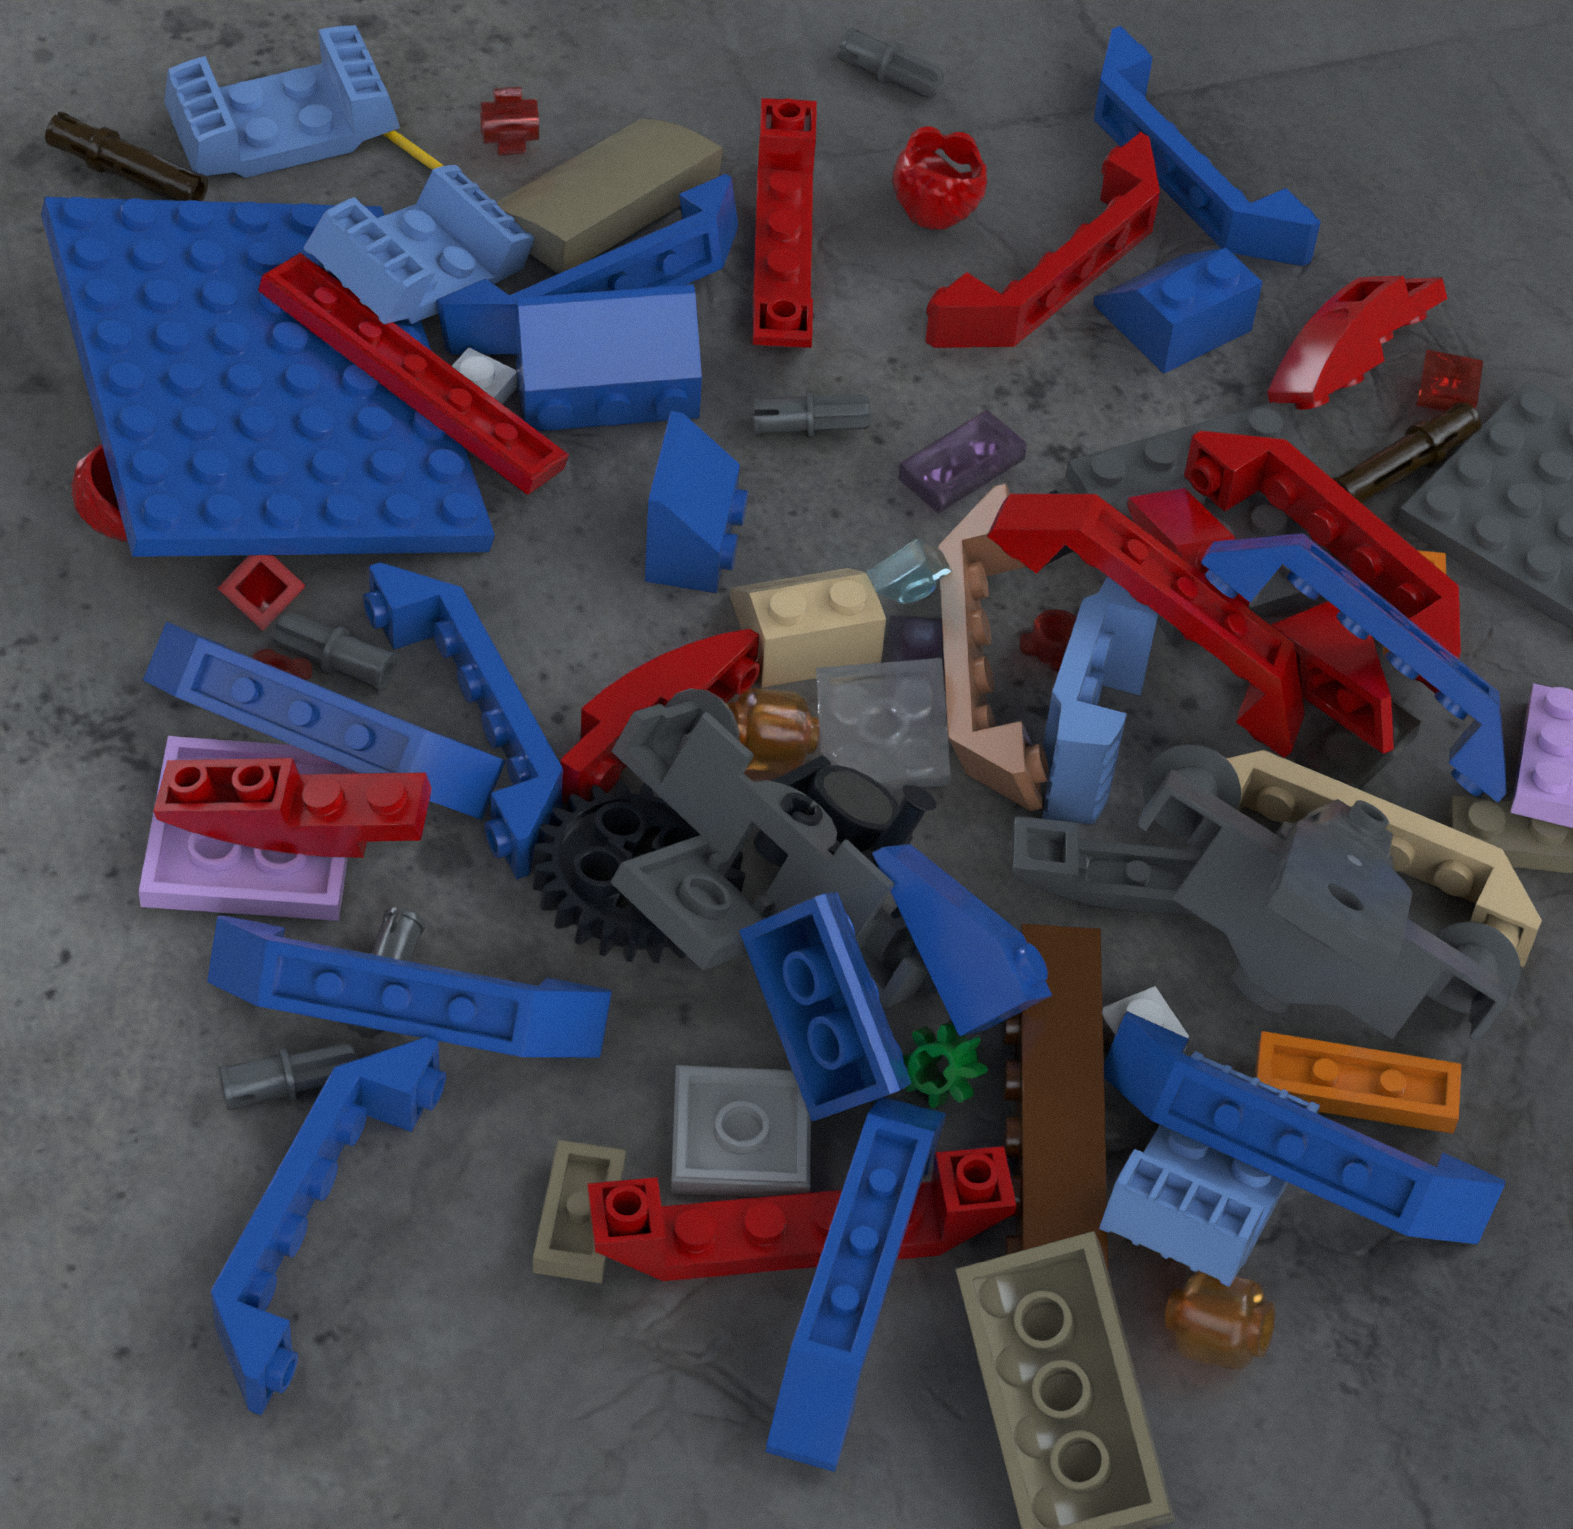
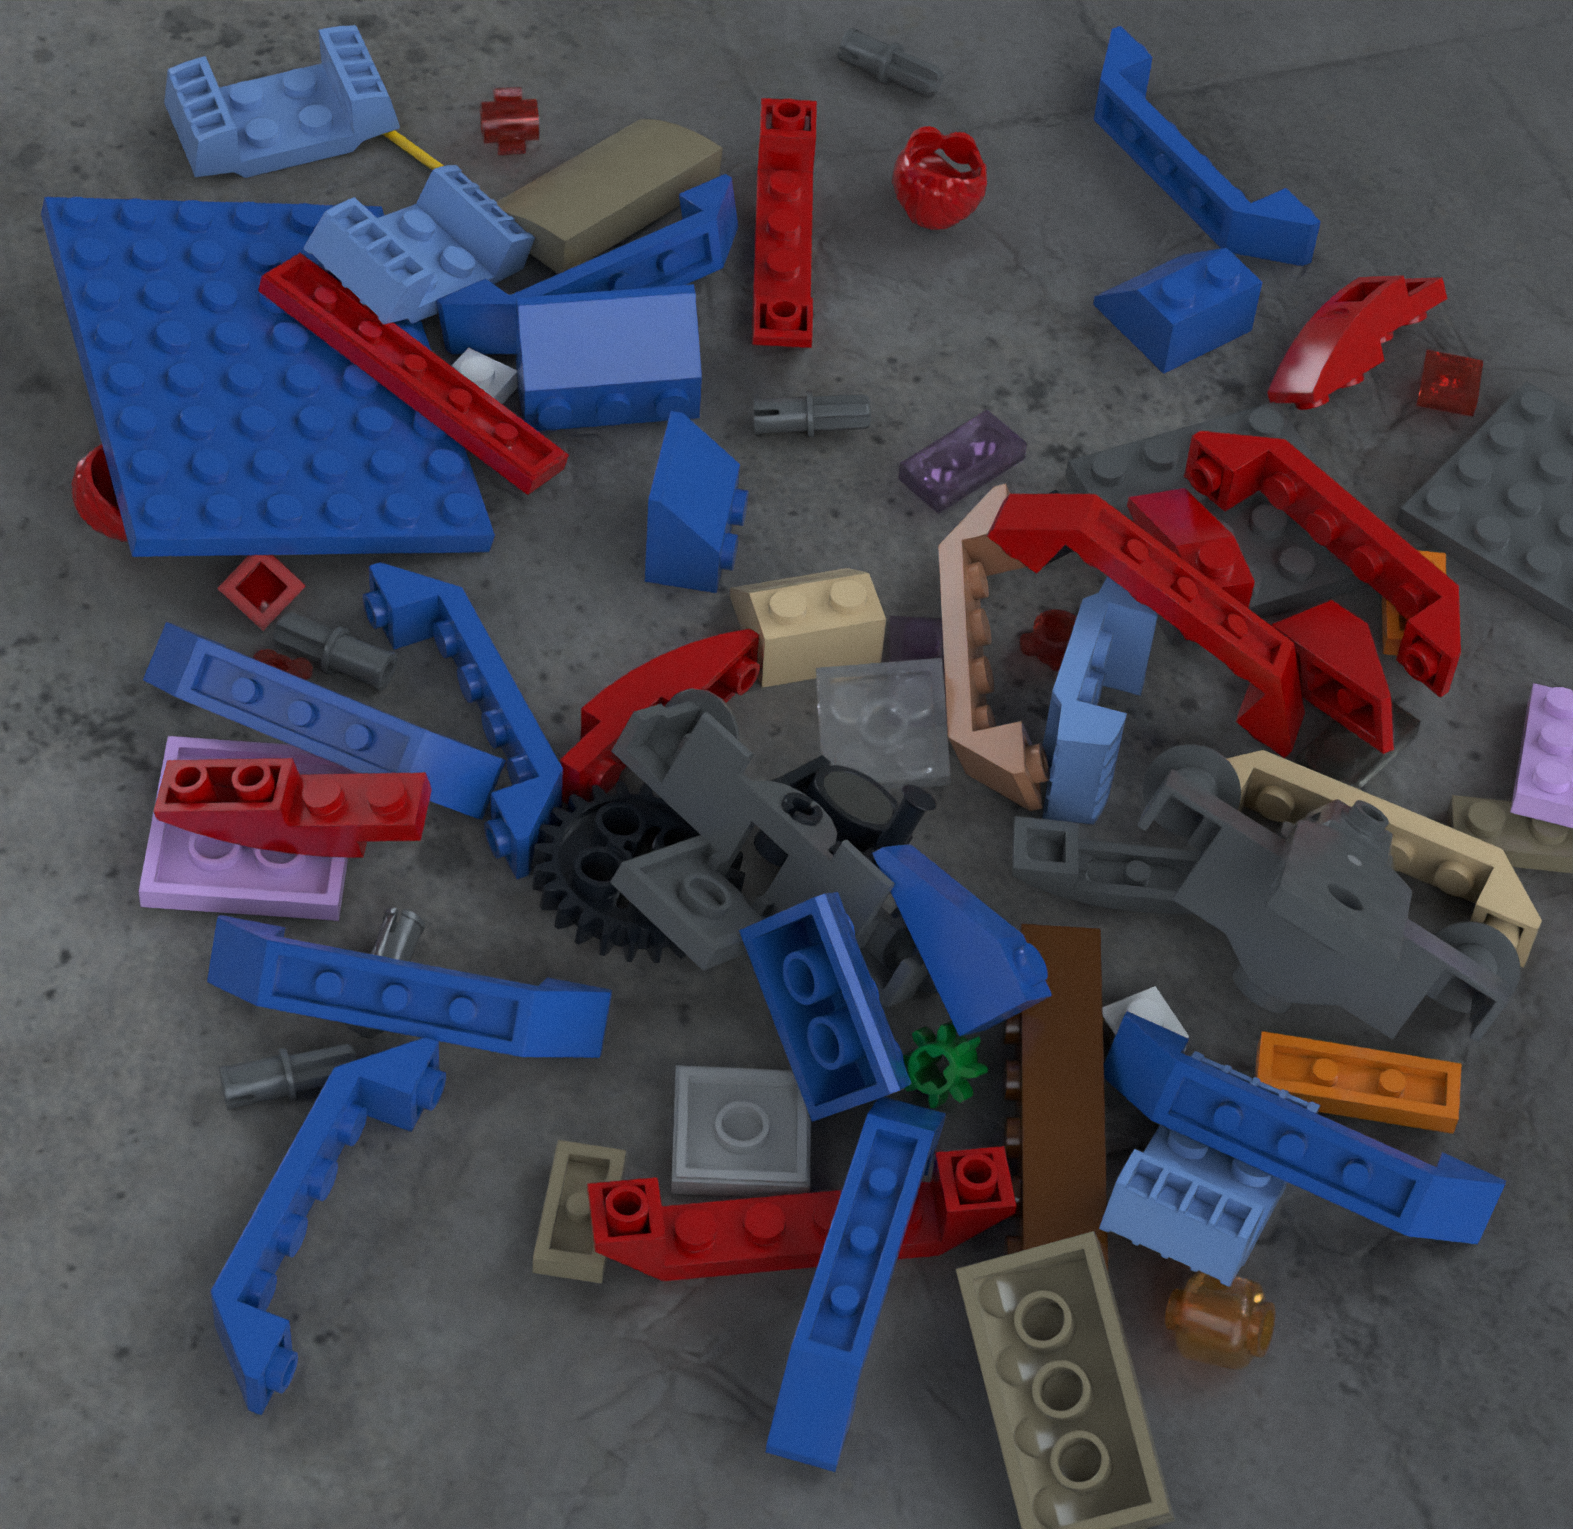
(108, 152): dark brown pin -> none
(775, 729): clear orange head -> none
(909, 572): clear light blue plate -> none
(979, 316): red slope -> none
(1248, 565): blue slope -> none
(1421, 446): dark brown pin -> none

